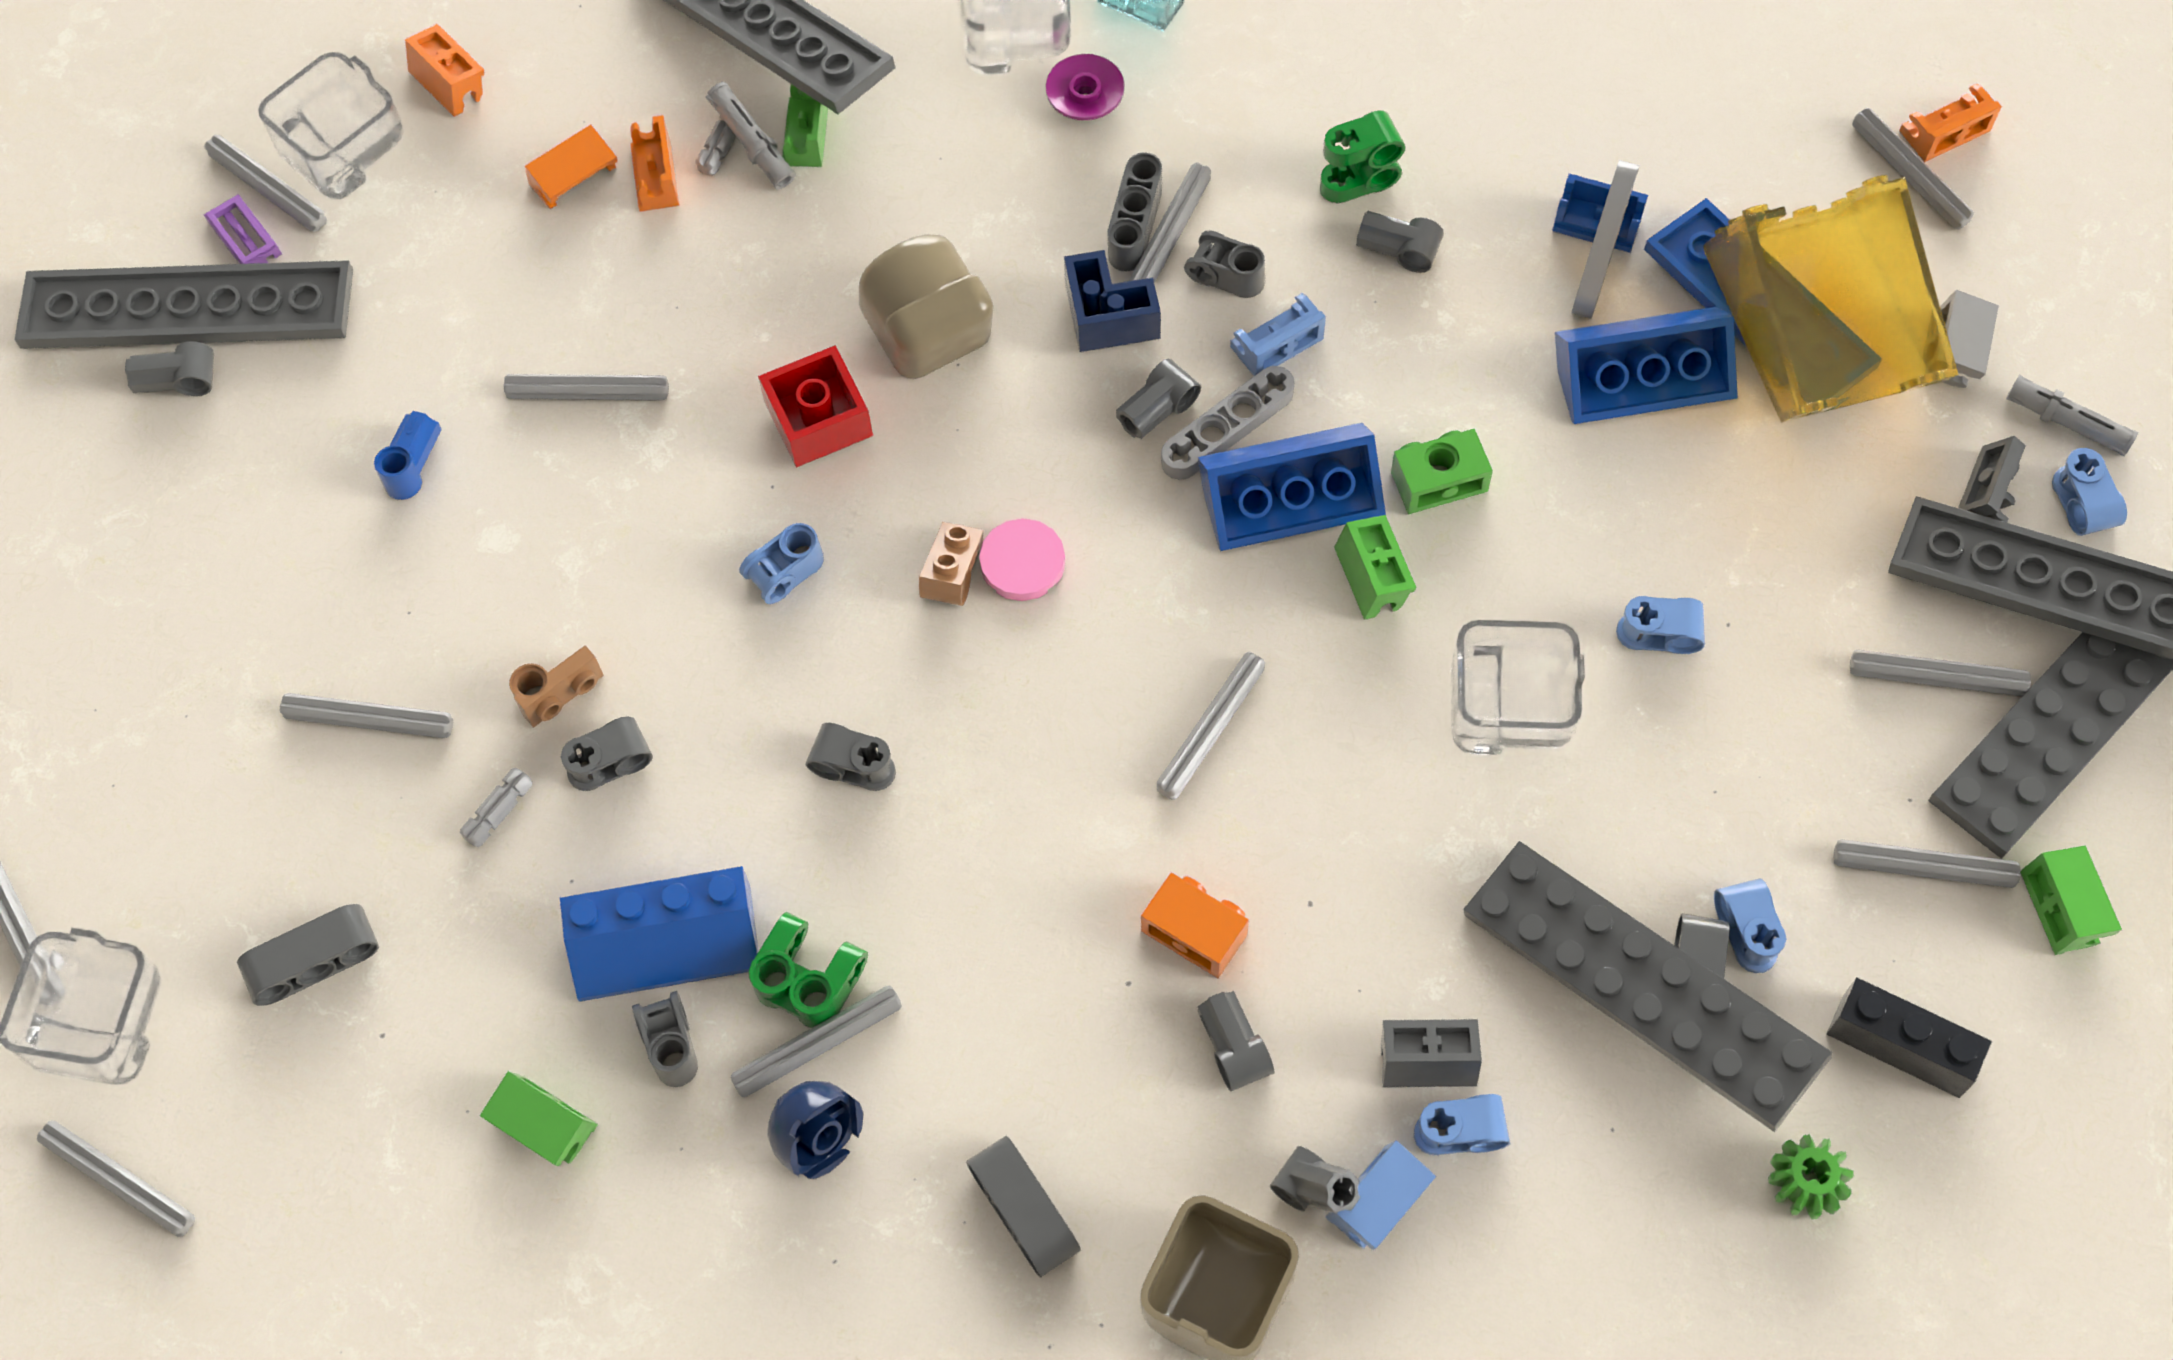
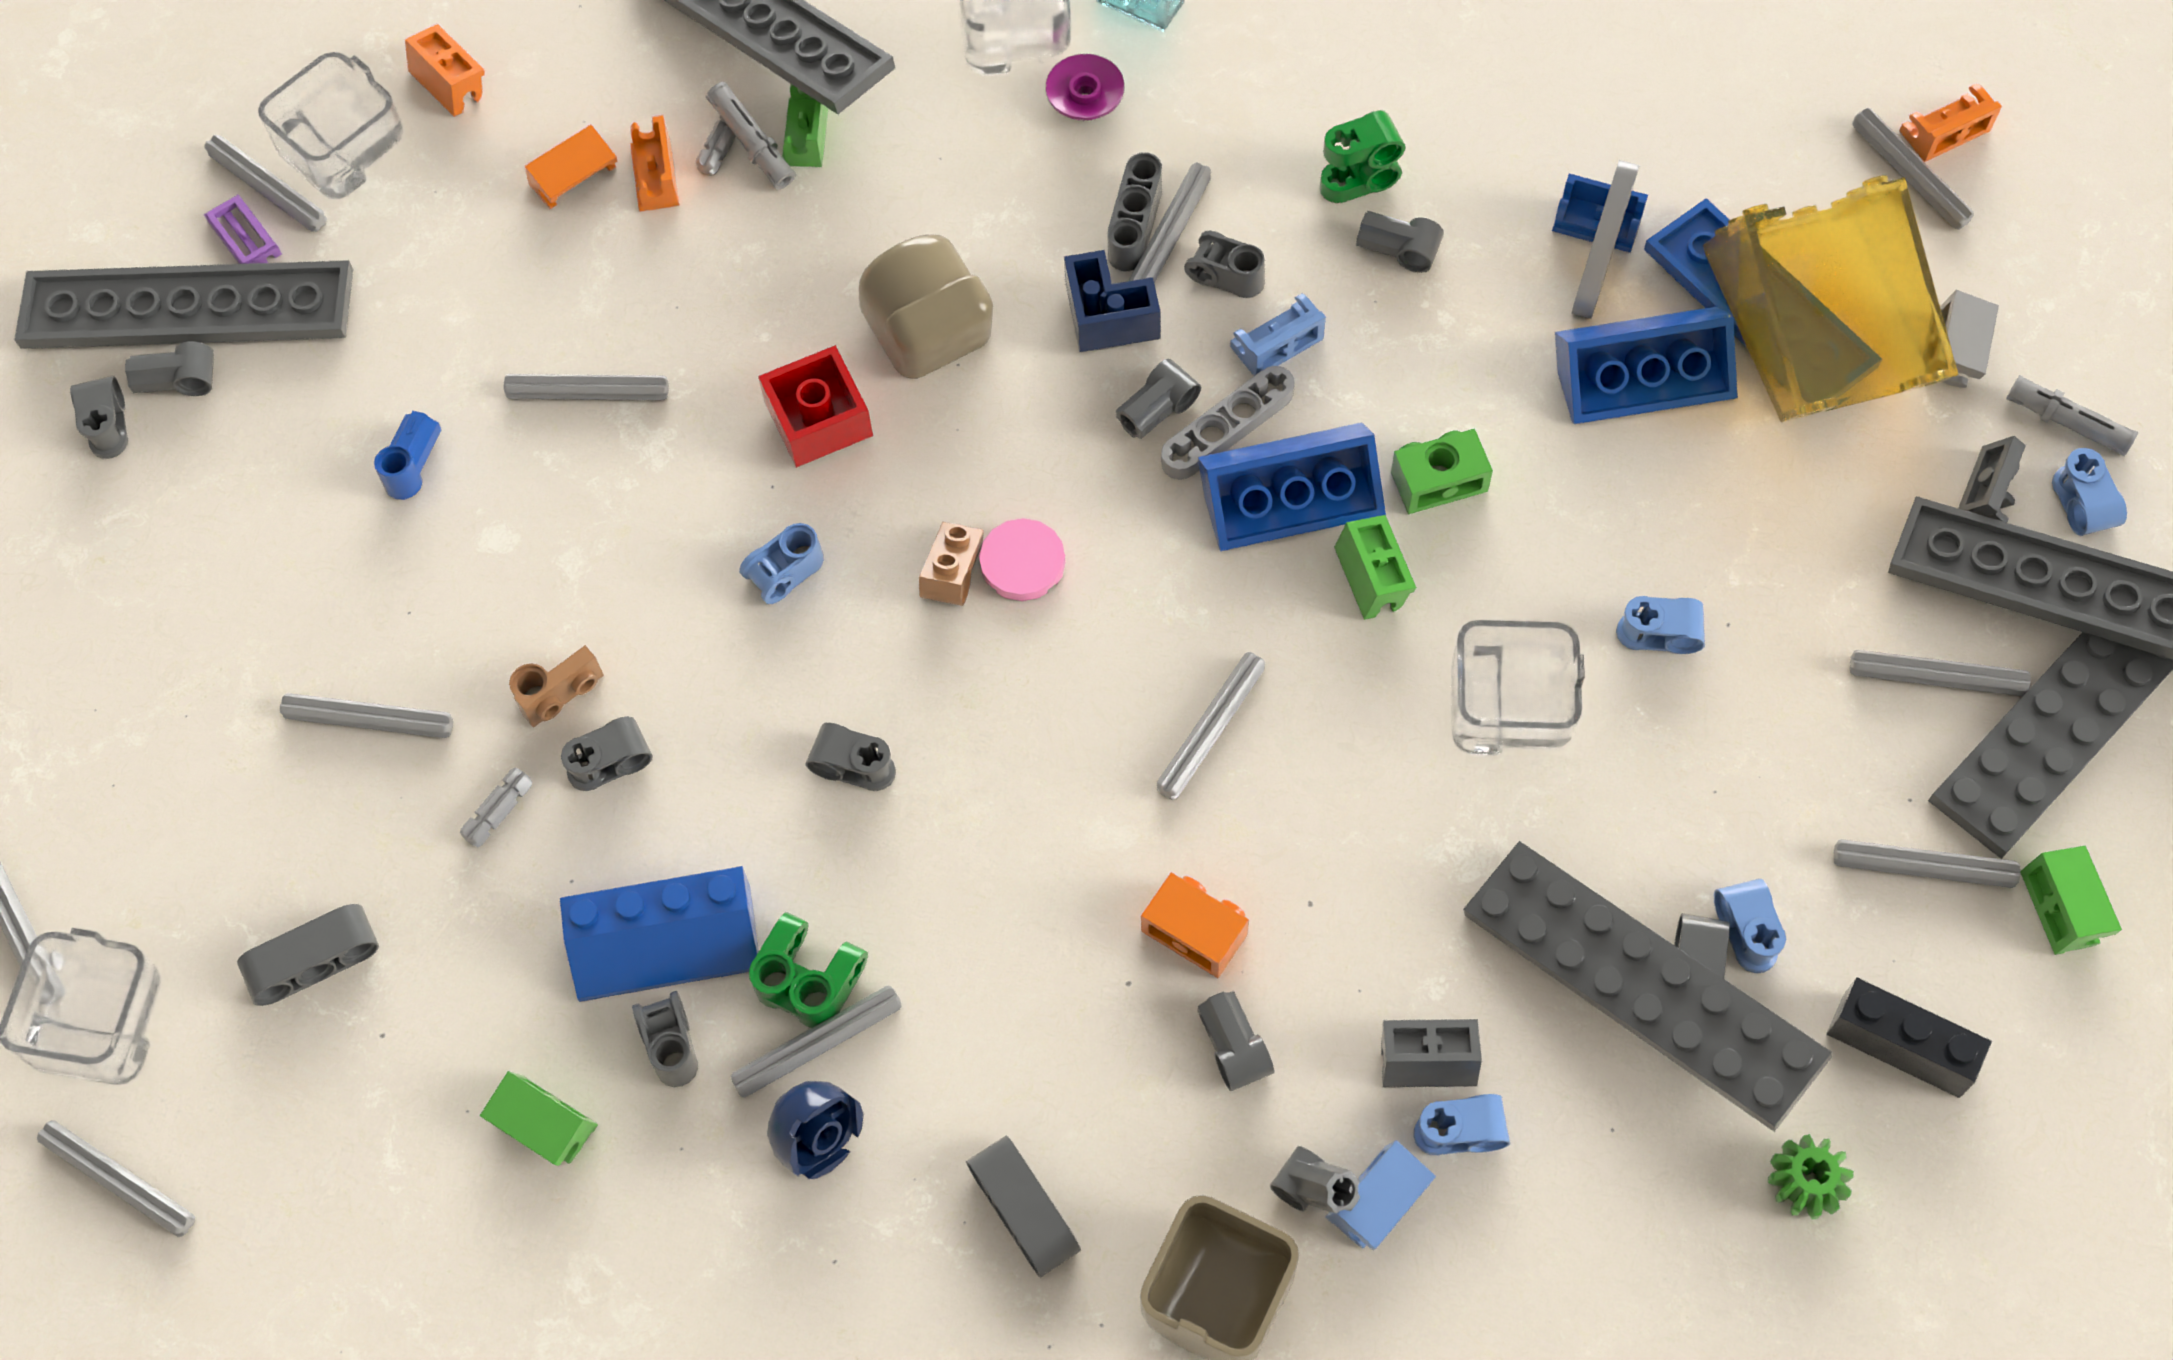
(101, 416): none -> dark grey piece

